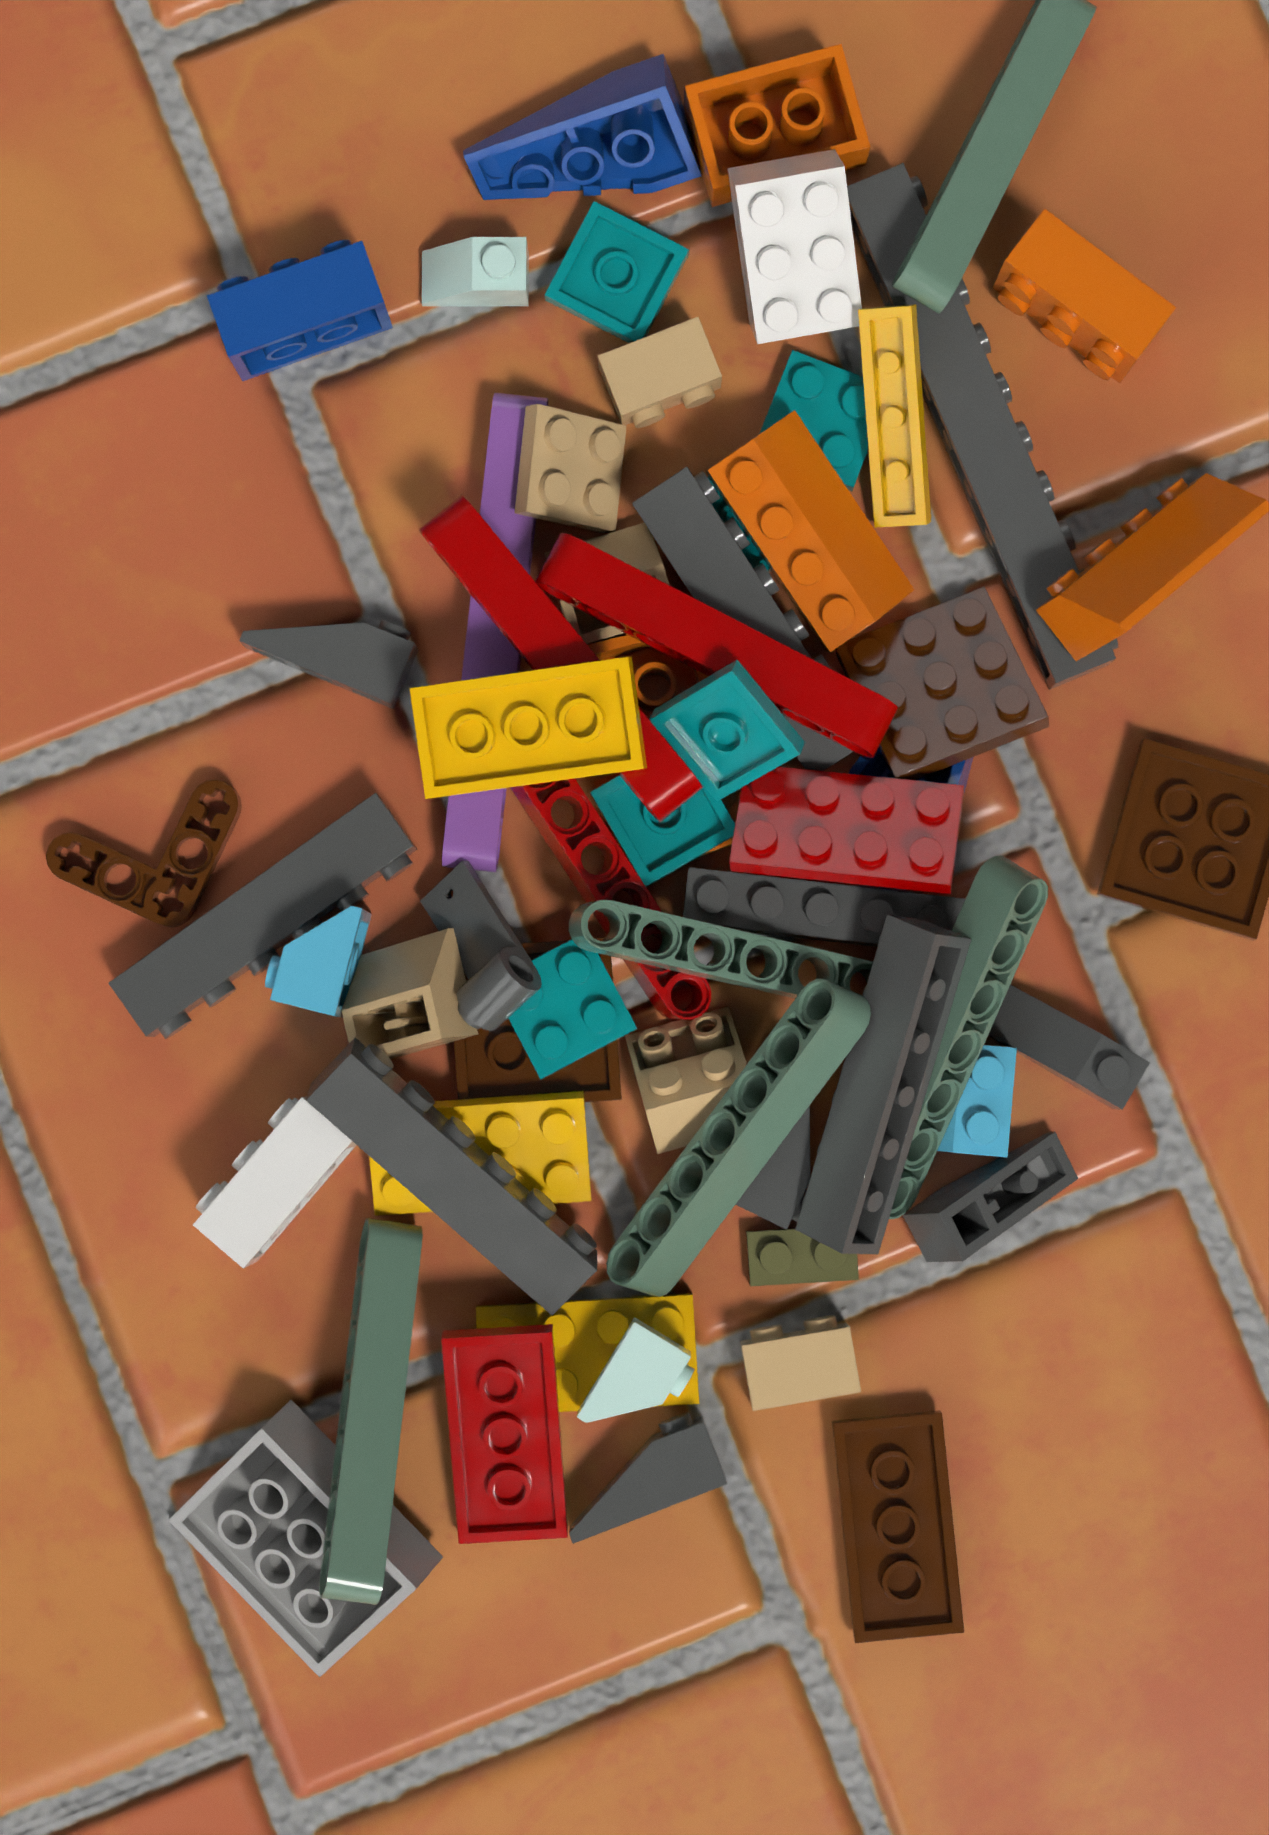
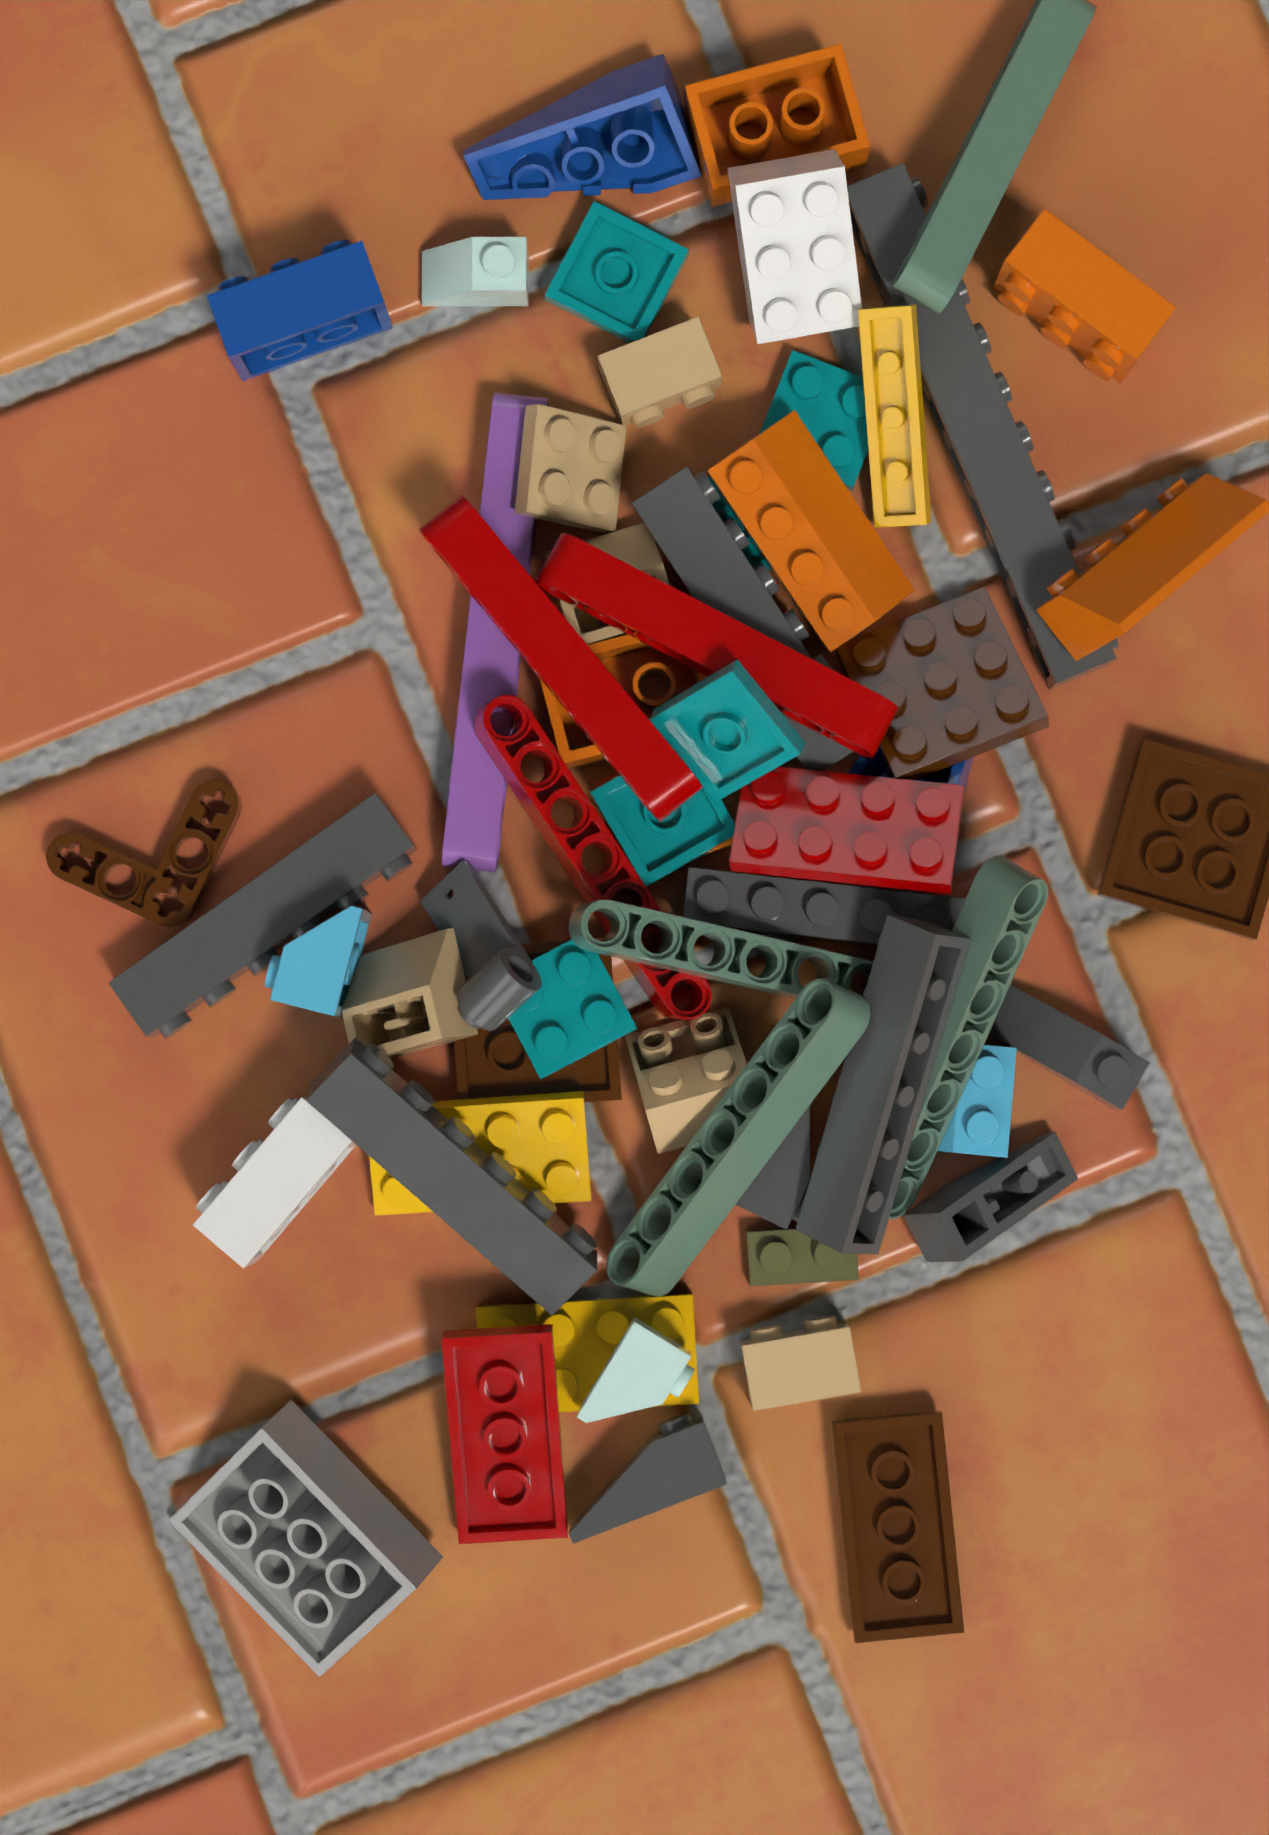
(349, 655): dark grey slope -> none
(371, 1412): sand green beam -> none
(528, 727): yellow plate -> none

